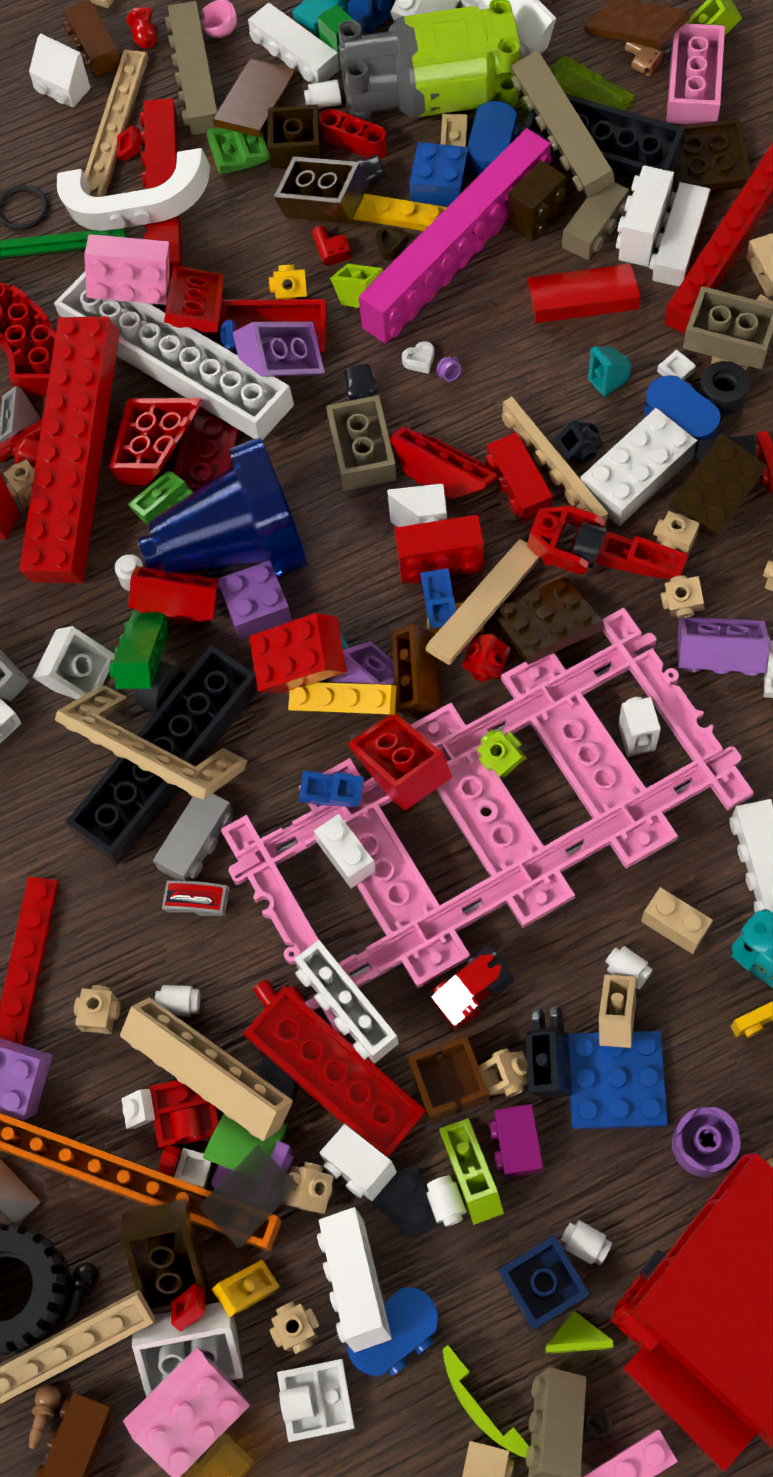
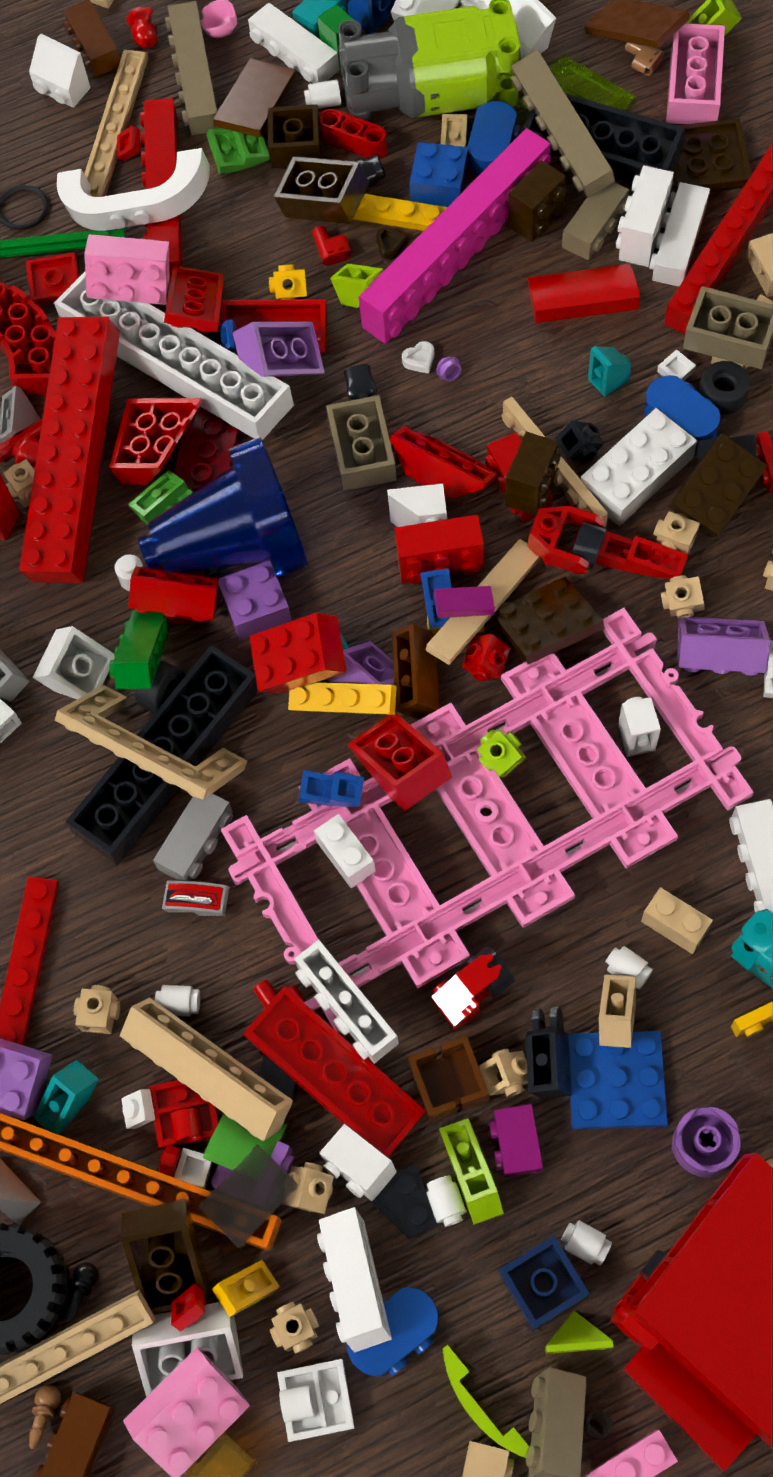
(51, 277): none -> red tile
(65, 1097): none -> teal slope
(464, 602): none -> magenta tile
(532, 473): none -> dark brown brick

